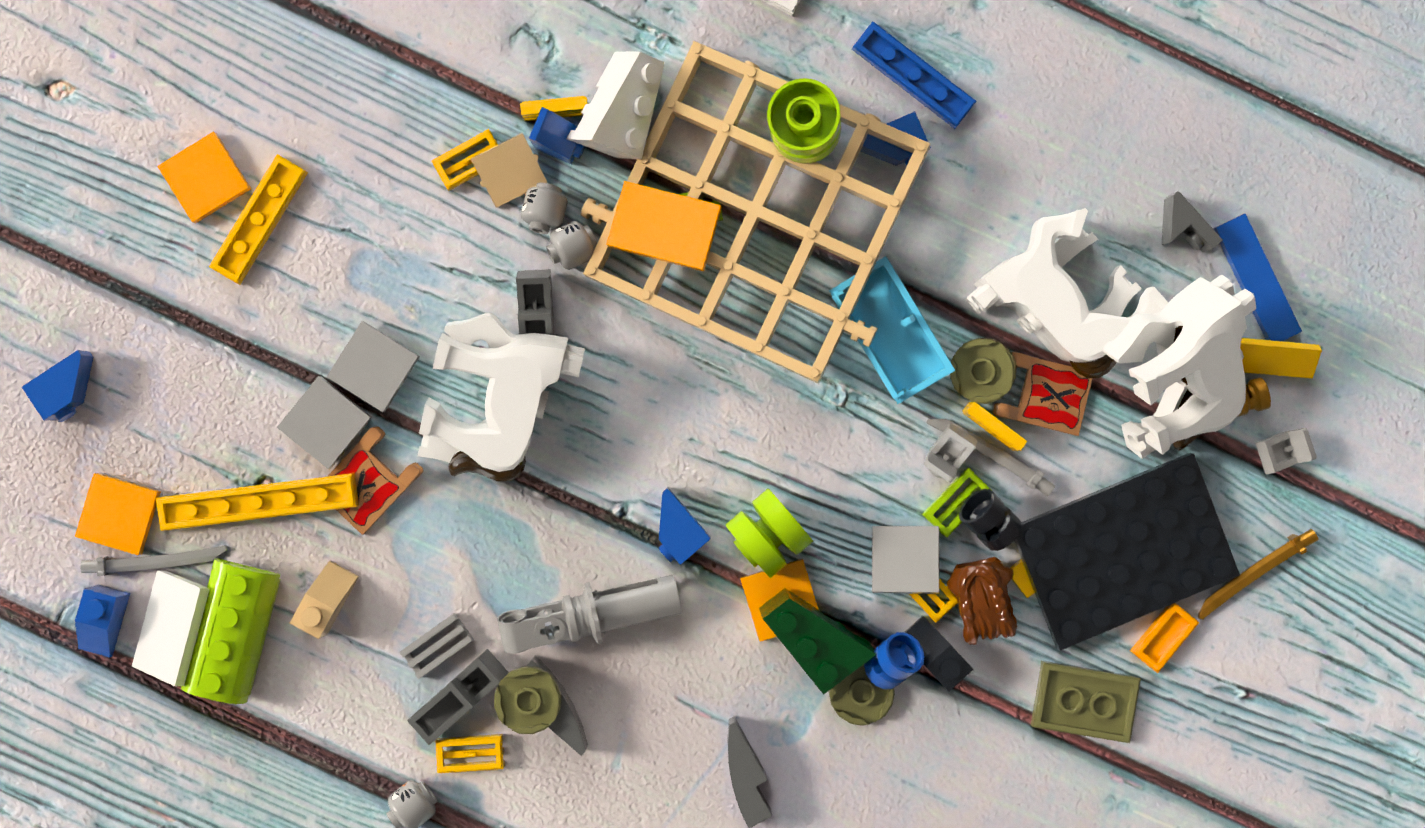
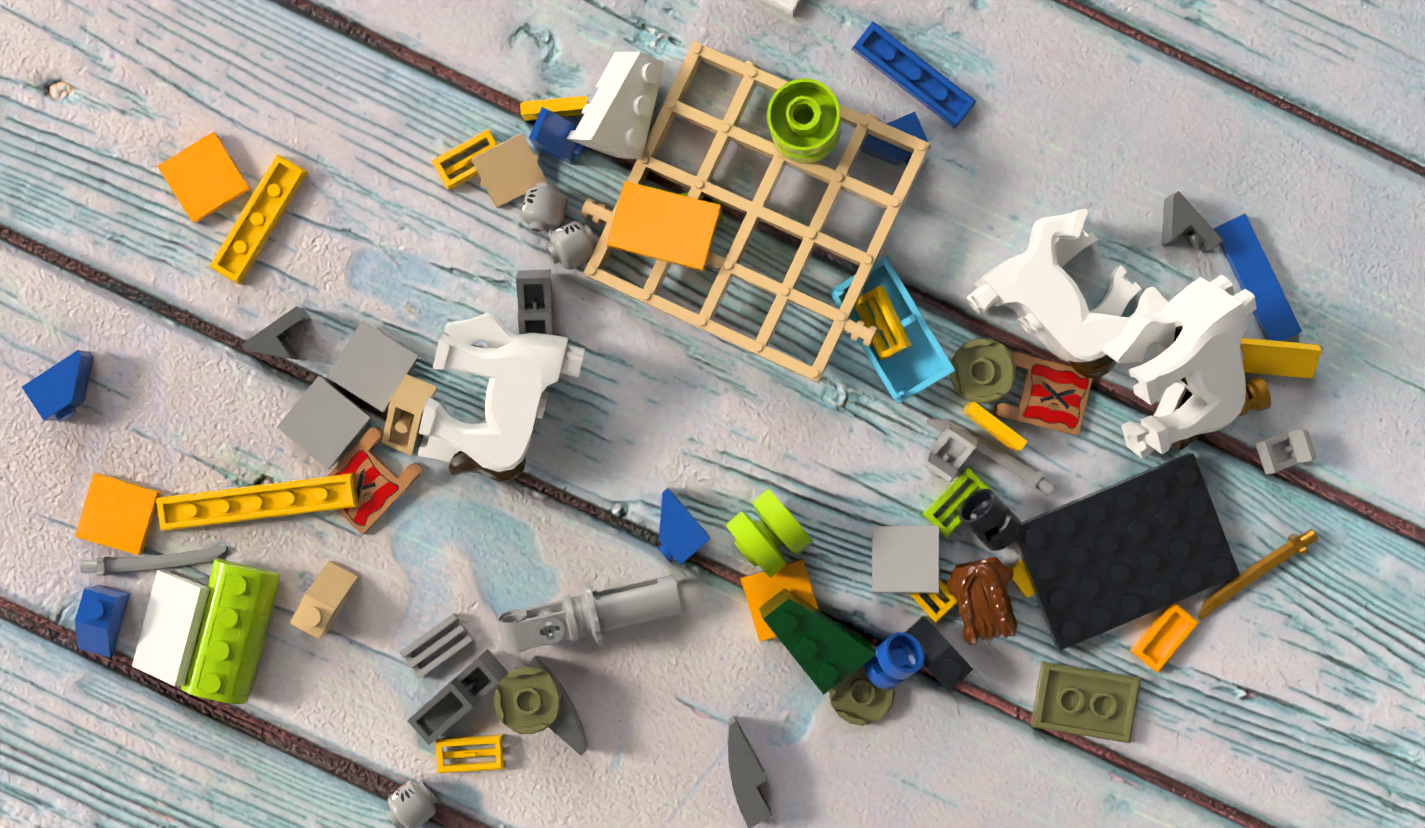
(272, 338): none -> dark grey slope
(406, 414): none -> tan slope
(886, 320): none -> yellow tile

